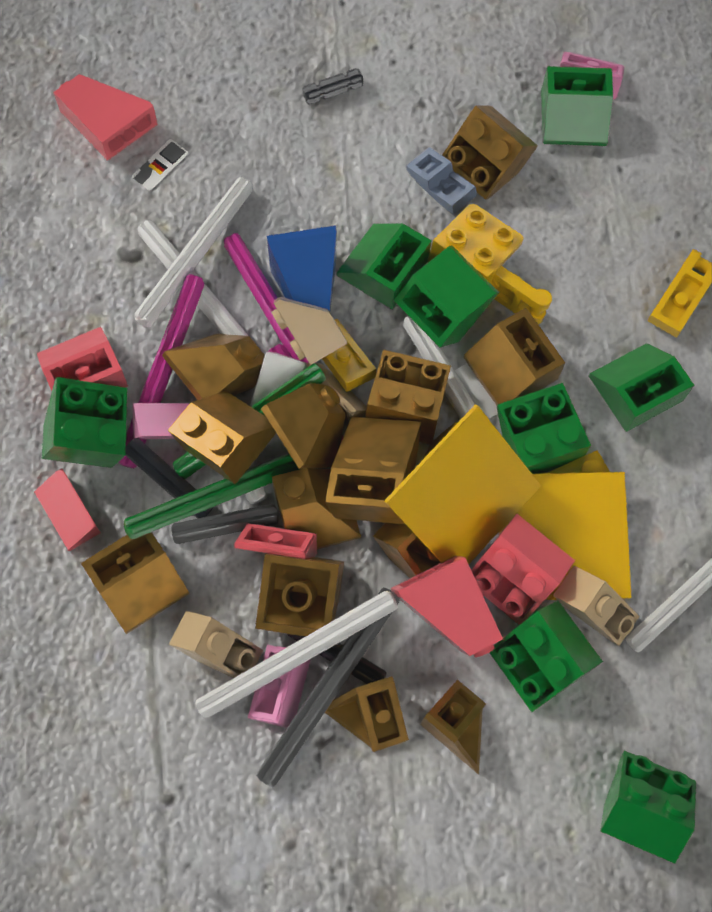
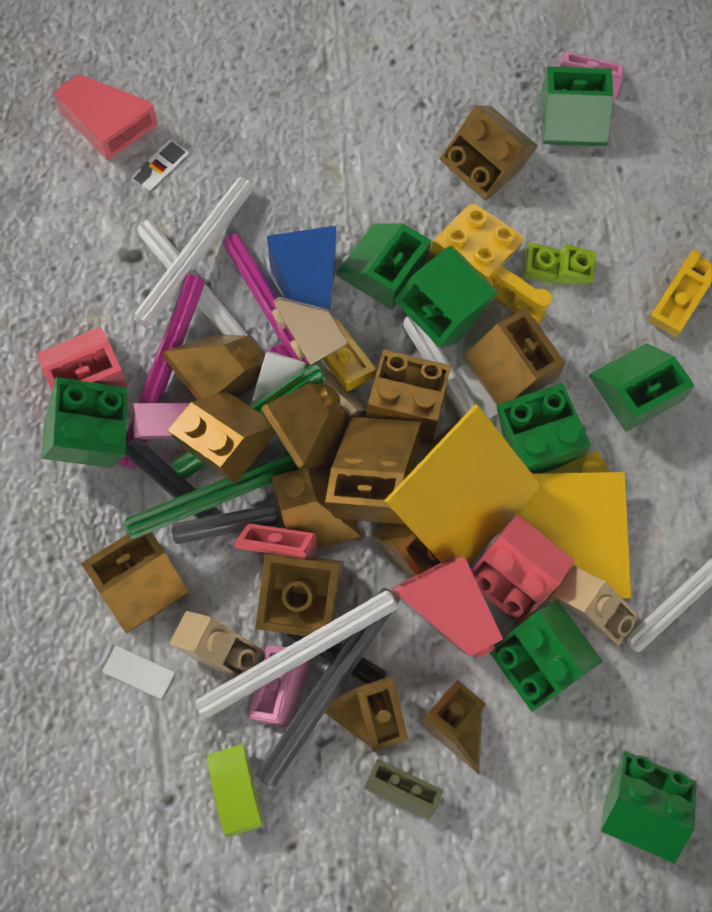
(66, 510): coral slope -> none
(138, 672): none -> white sticker
(234, 790): none -> lime slope
(333, 86): black axle -> none
(403, 789): none -> olive piece
(439, 180): sand blue slope -> none
(561, 266): none -> lime slope

